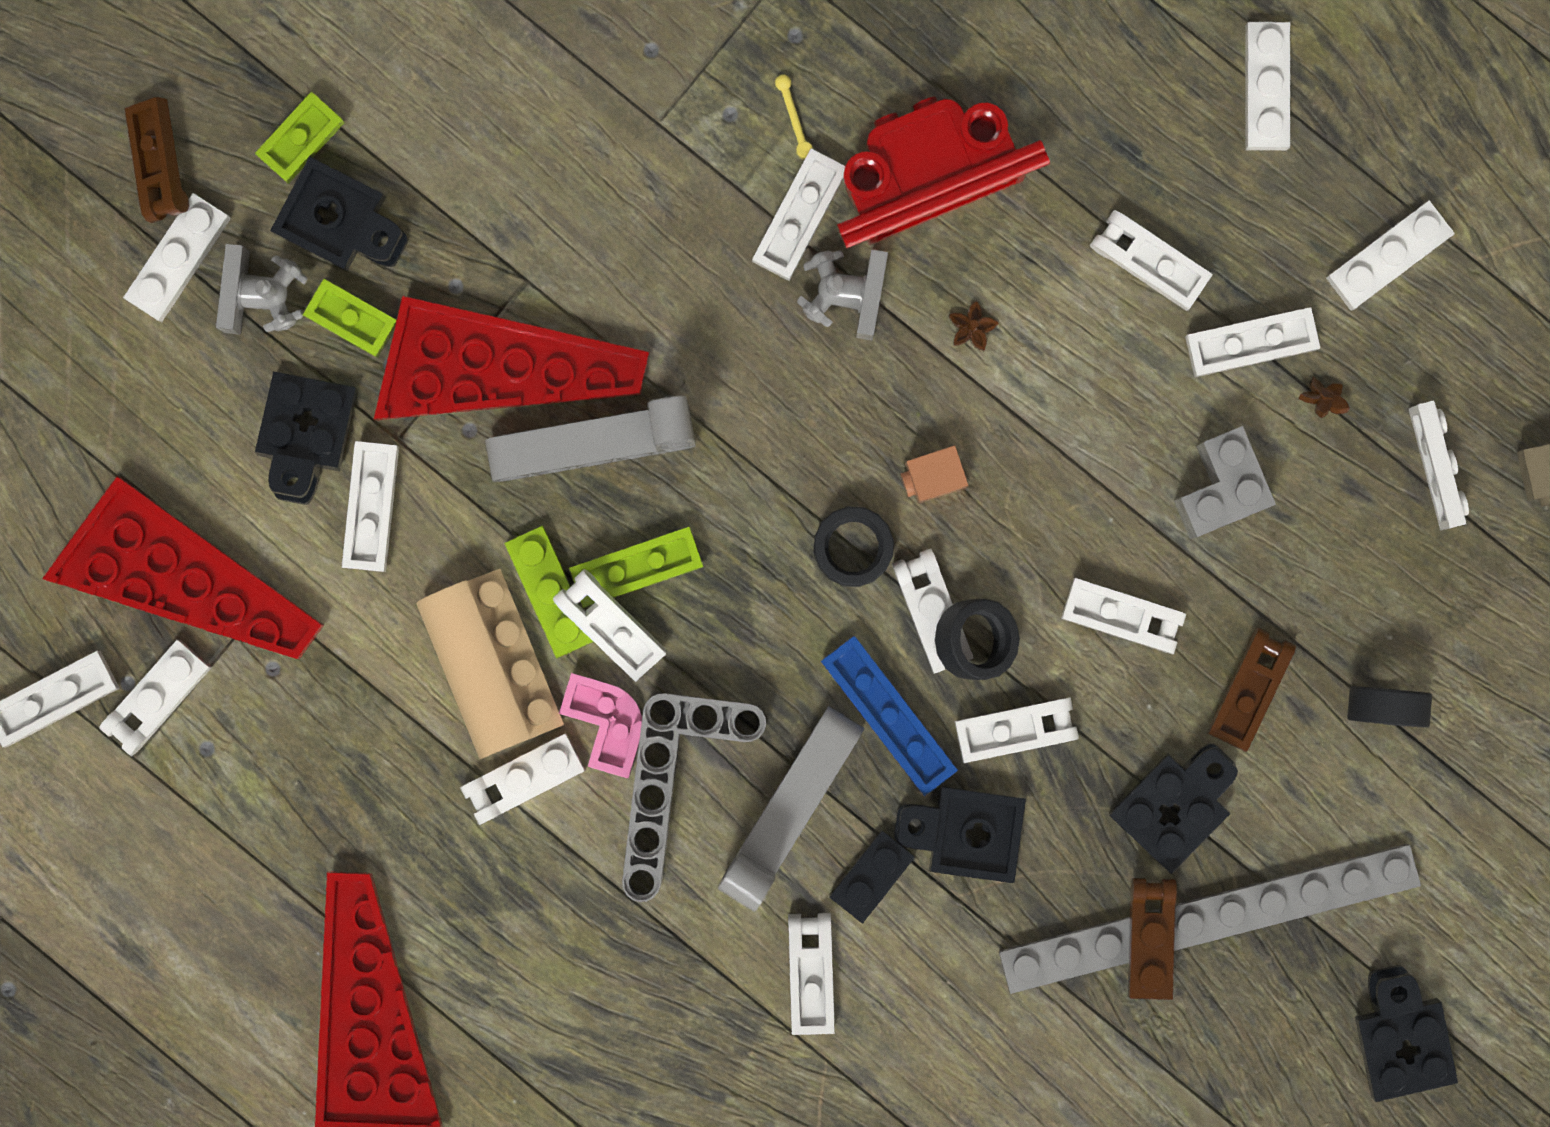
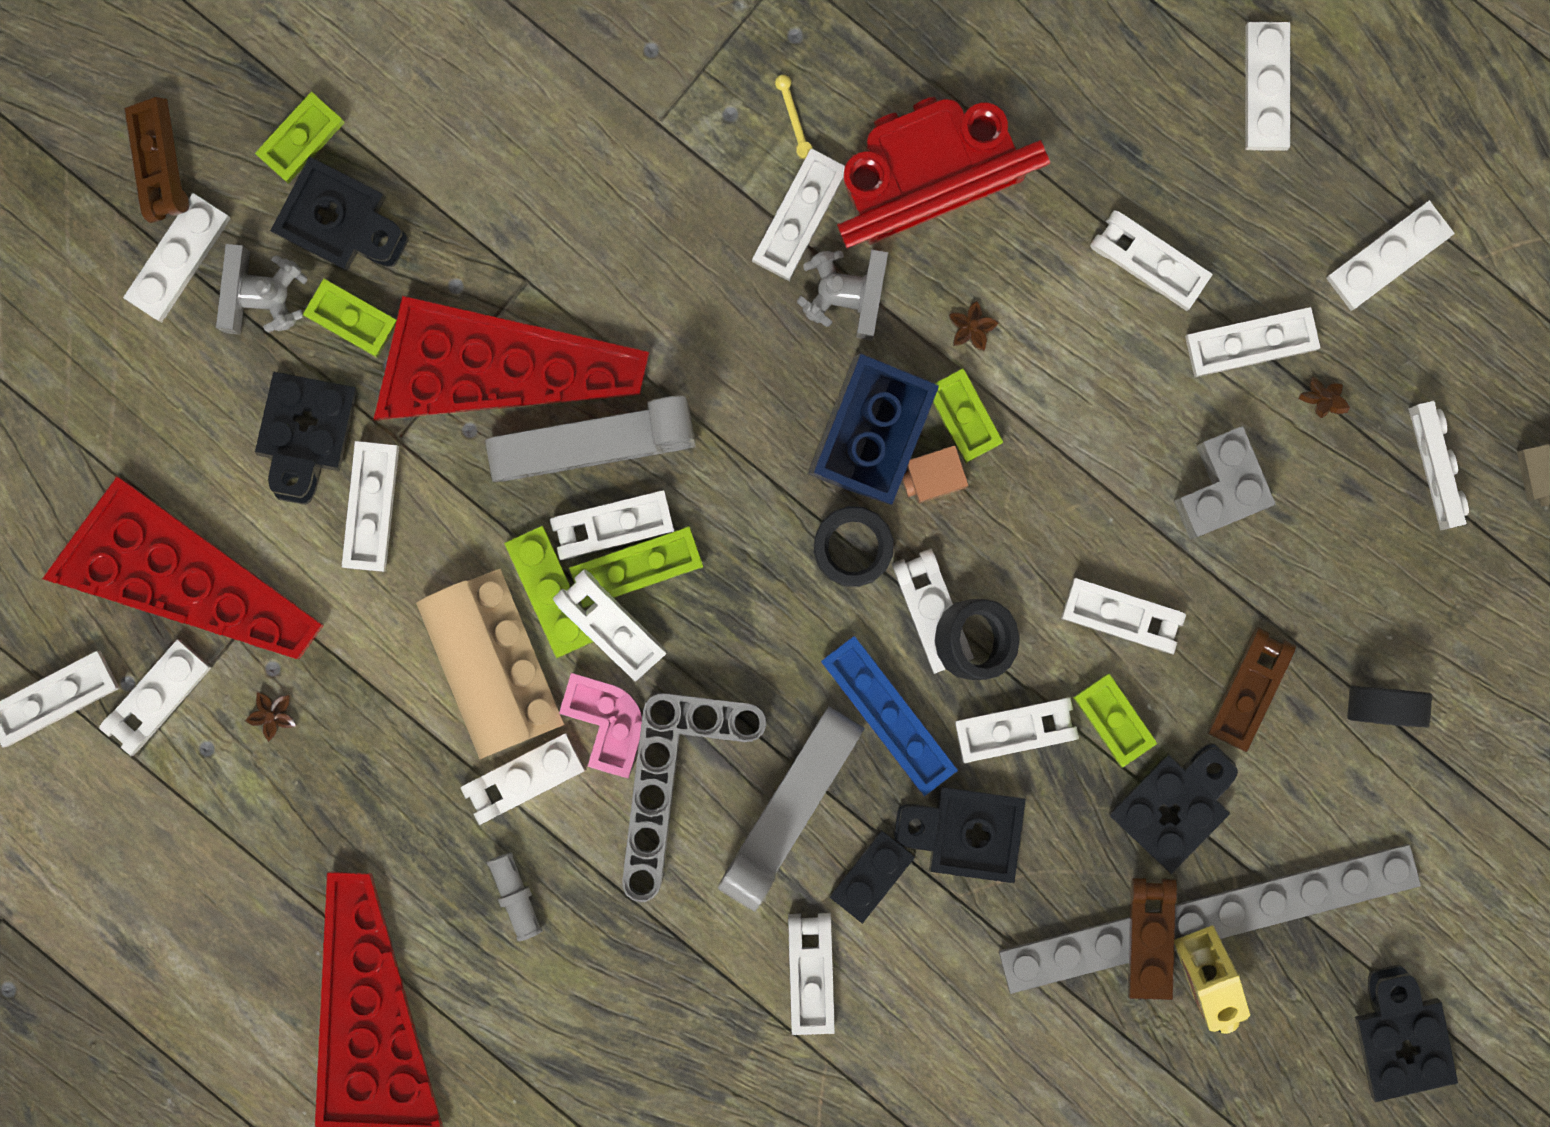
(271, 714): none -> reddish brown plant
(514, 896): none -> light grey pin
(614, 524): none -> white plate
(873, 429): none -> dark blue slope
(965, 416): none -> lime plate
(1115, 720): none -> lime plate
(1221, 998): none -> light yellow torso

